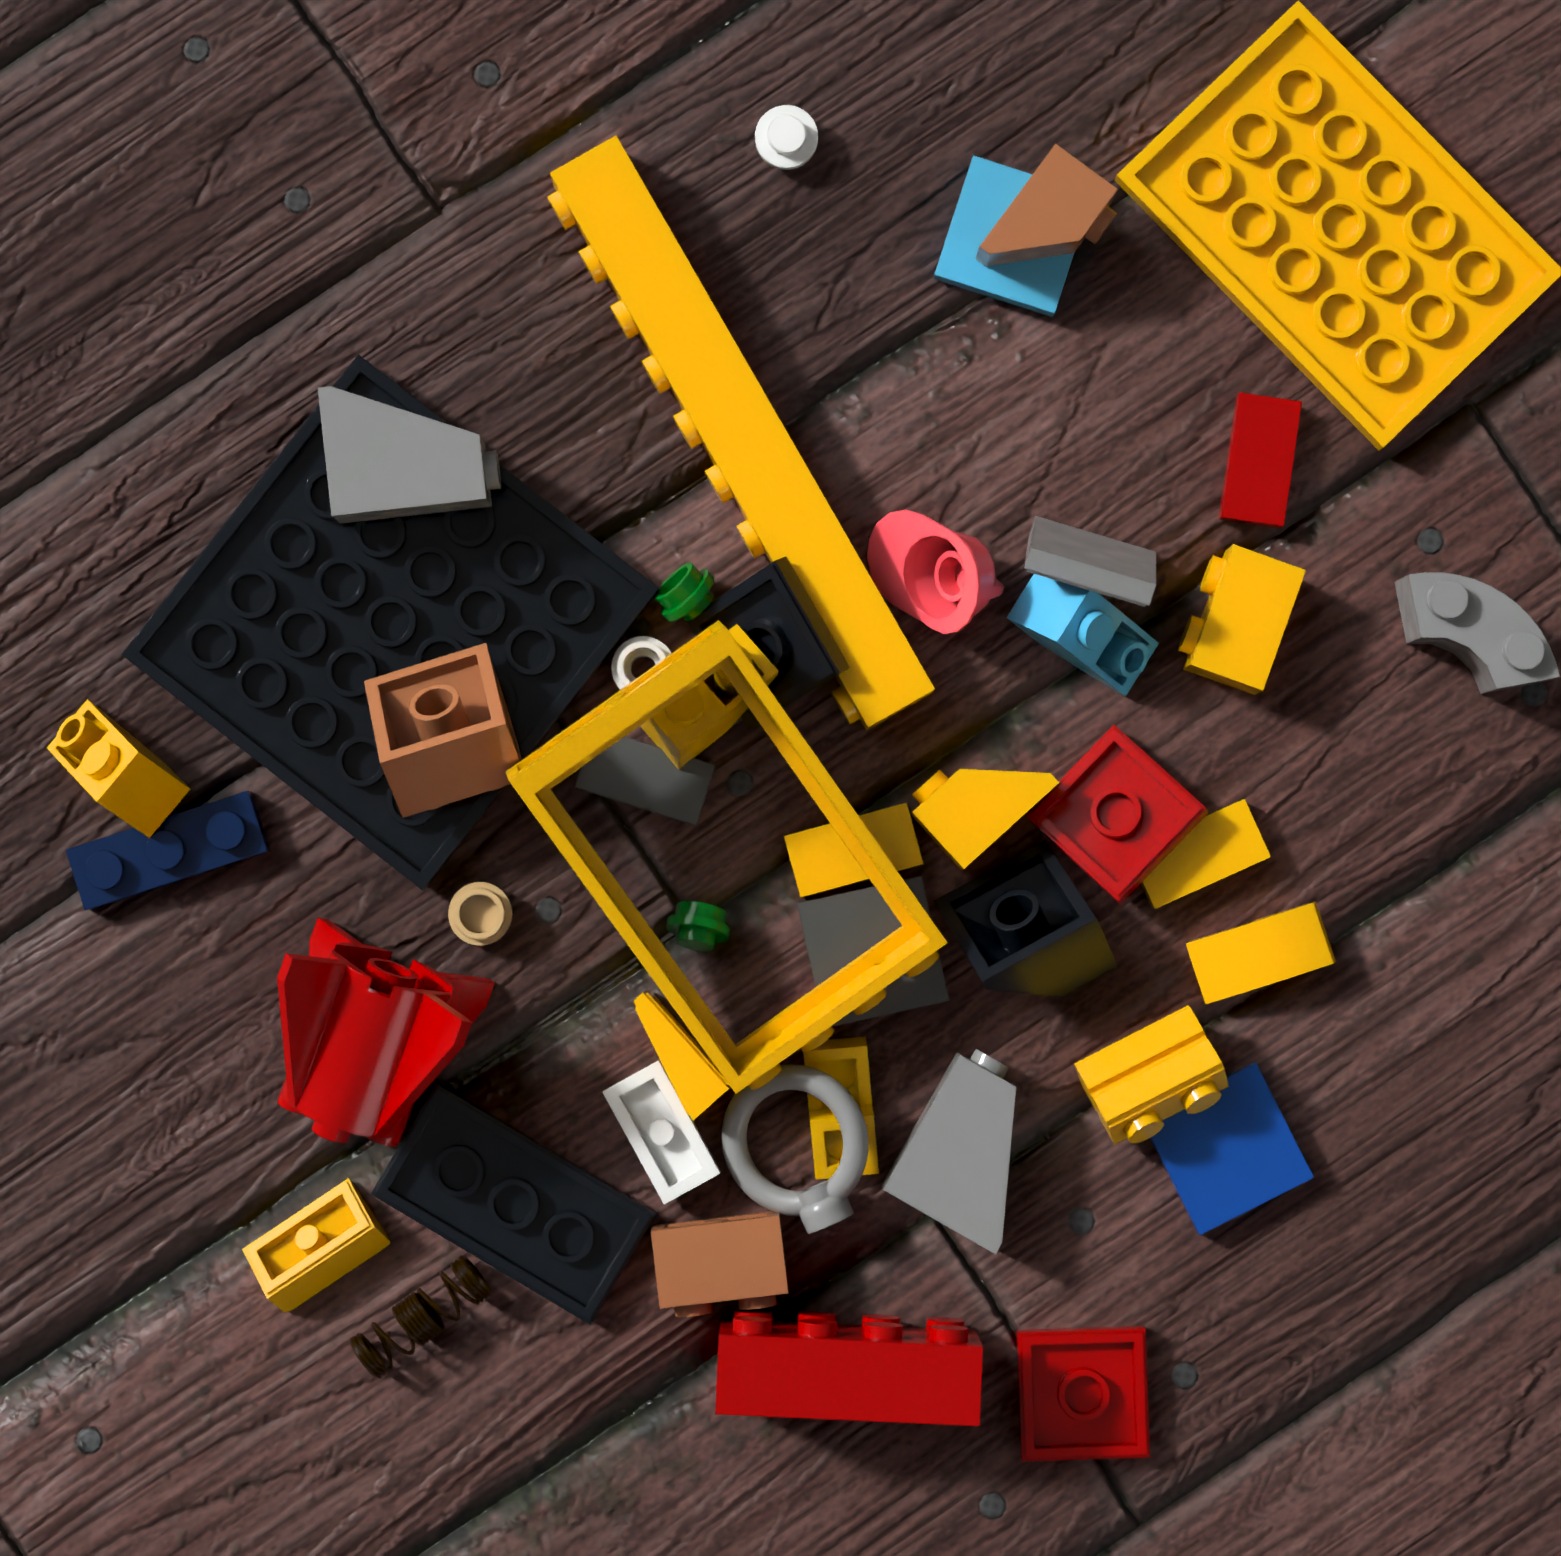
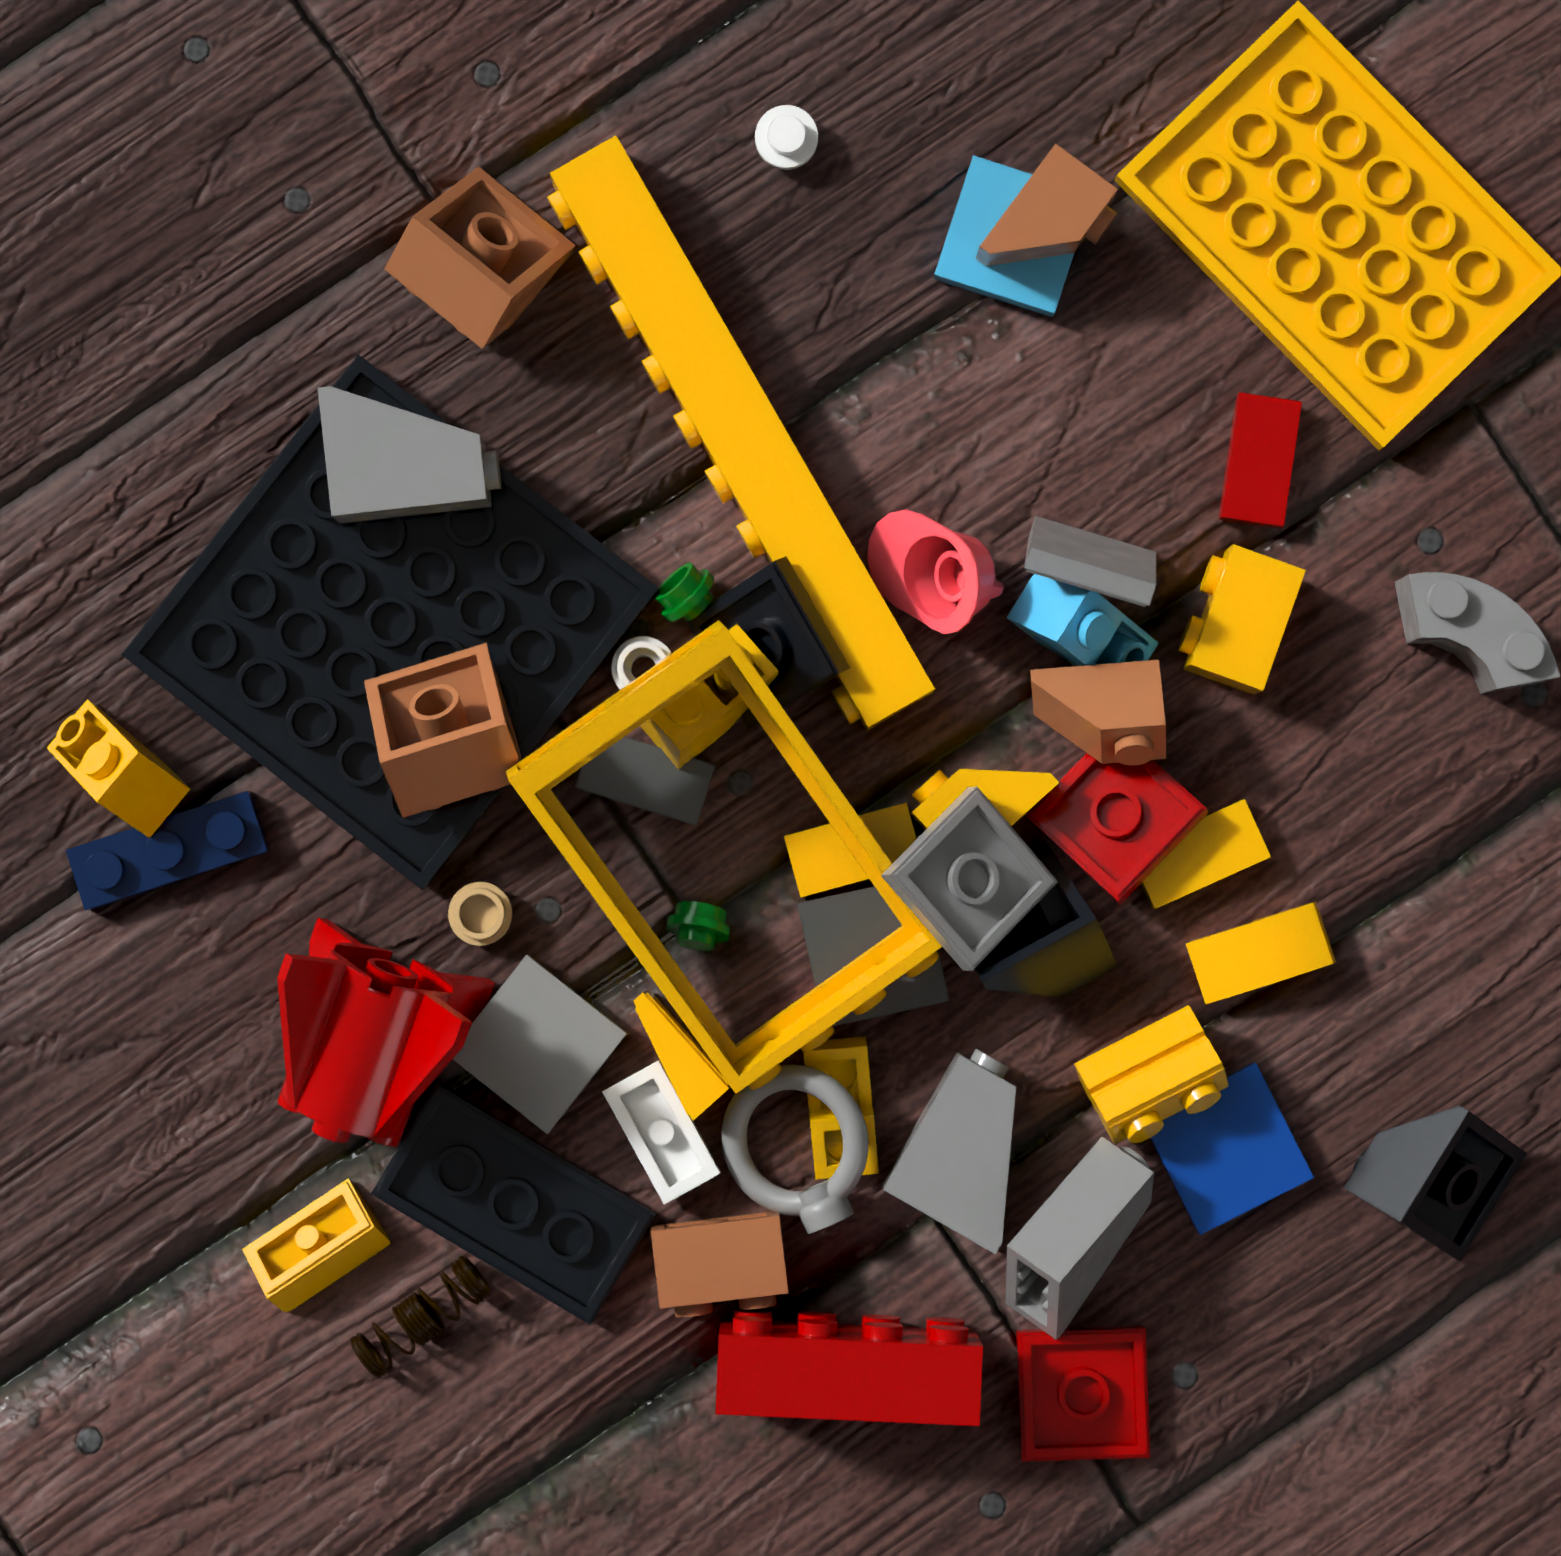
(478, 256): none -> nougat slope
(538, 1043): none -> light grey tile
(969, 878): none -> light grey tile
(1076, 1235): none -> light grey slope
(1105, 709): none -> nougat slope
(1437, 1176): none -> black slope

